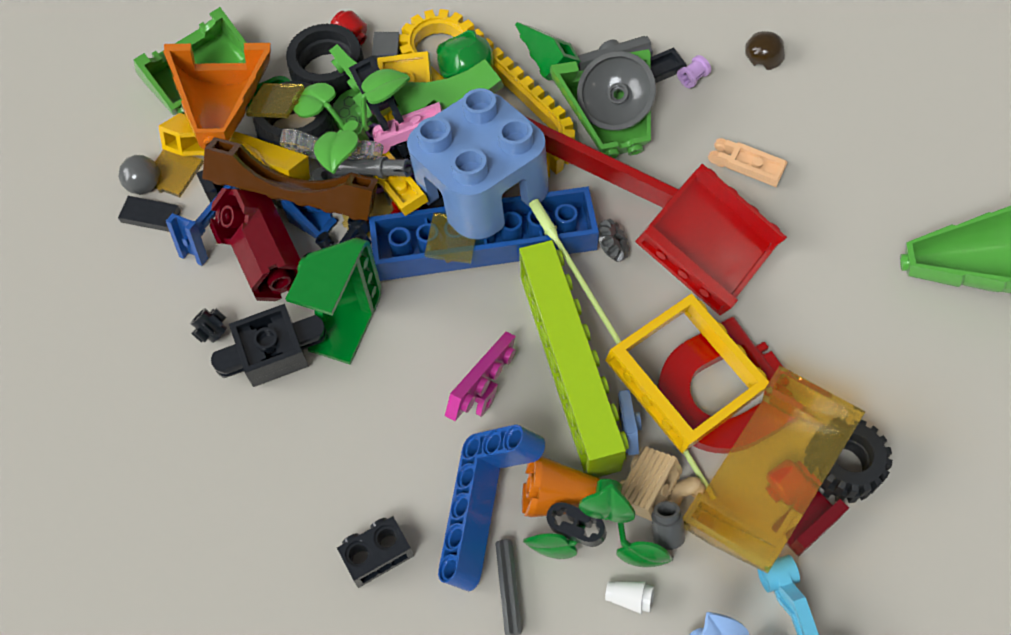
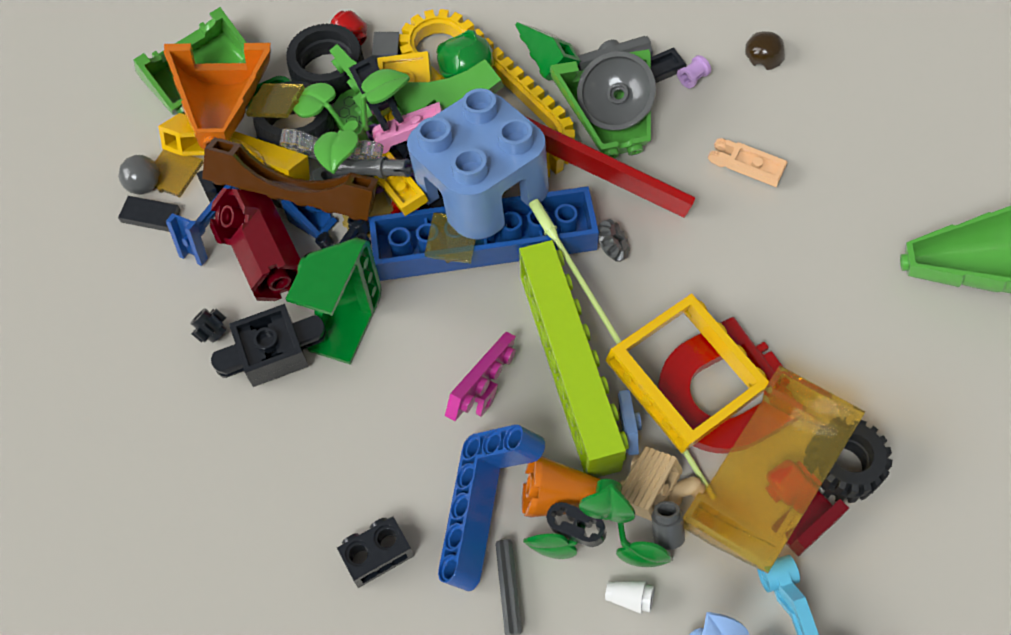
(710, 239): red panel -> none

